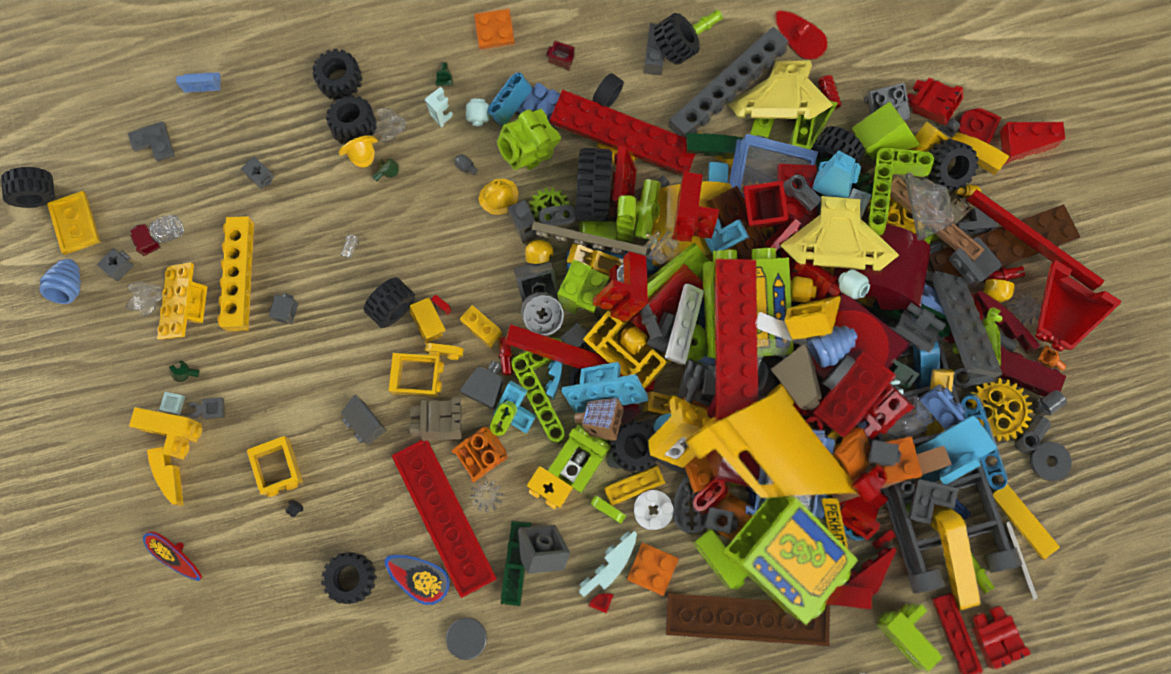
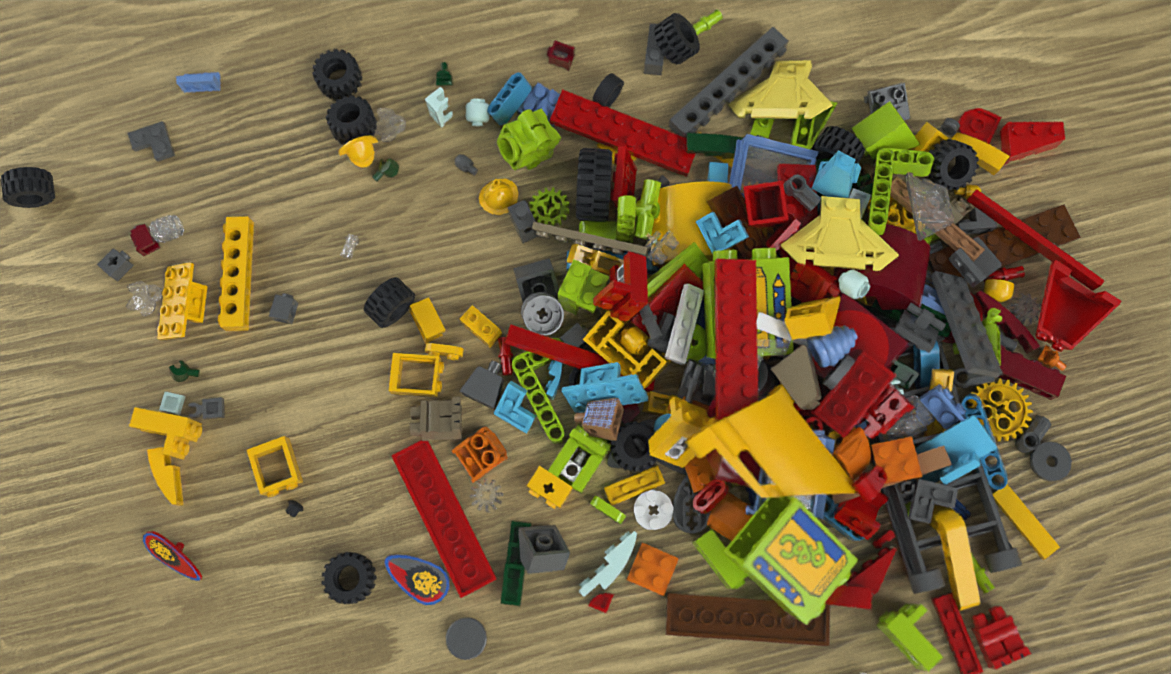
(61, 282): medium blue piece -> none
(73, 222): yellow plate -> none
(253, 168): dark grey brick -> none
(362, 421): dark grey slope -> none
(441, 304): red tile -> none
(494, 28): orange plate -> none
(499, 416): lime beam -> none
(538, 252): yellow hair -> none
(556, 215): dark grey plate -> none
(690, 217): red brick -> none
(714, 516): dark grey brick -> none
(802, 289): yellow head -> none
(803, 36): red shield -> none
(828, 88): red piece -> none
(834, 519): yellow sticker -> none
(884, 453): dark grey brick -> none
(935, 100): red hips -> none
(1022, 559): white sticker -> none
(1050, 403): dark grey piece -> none

